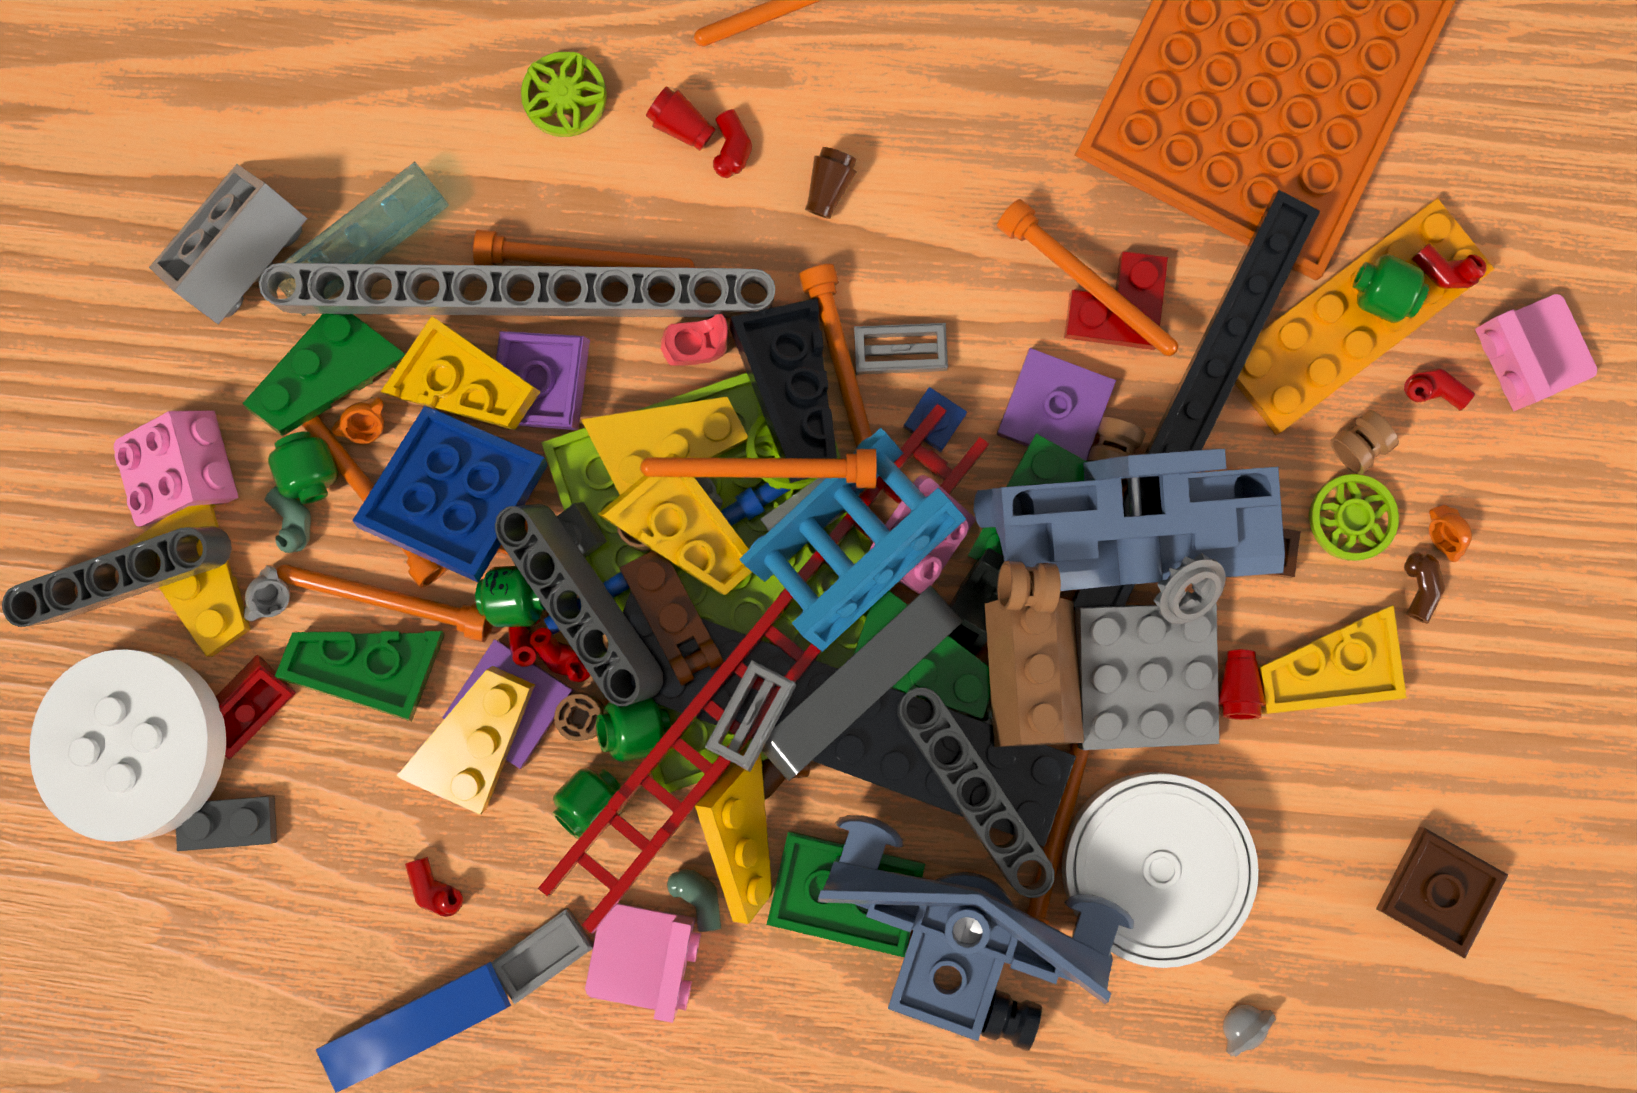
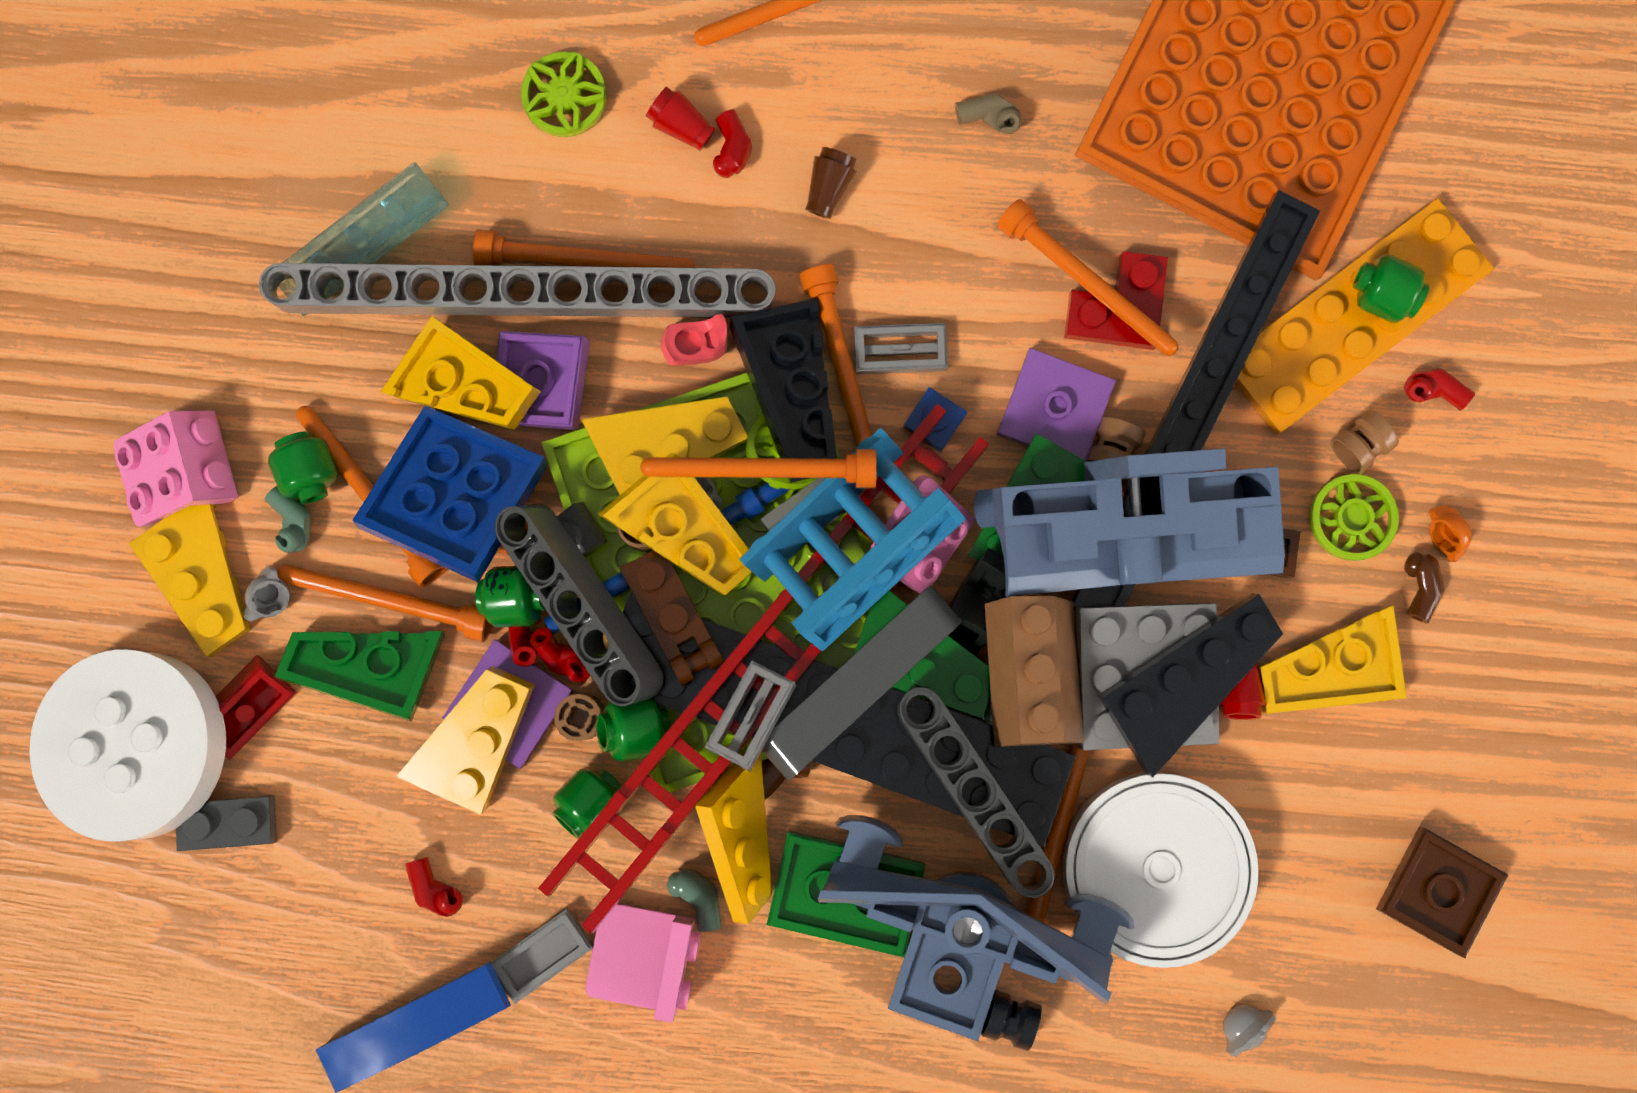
(97, 581): dark grey beam -> none
(228, 244): light grey slope -> none
(322, 367): green wing -> none
(361, 421): orange piece -> none
(992, 110): none -> dark tan arm
(1029, 586): medium nougat wheel -> none
(1183, 685): none -> black wing
(1208, 584): light grey gear -> none
(1450, 273): red arm -> none
(1536, 351): bright pink bracket -> none

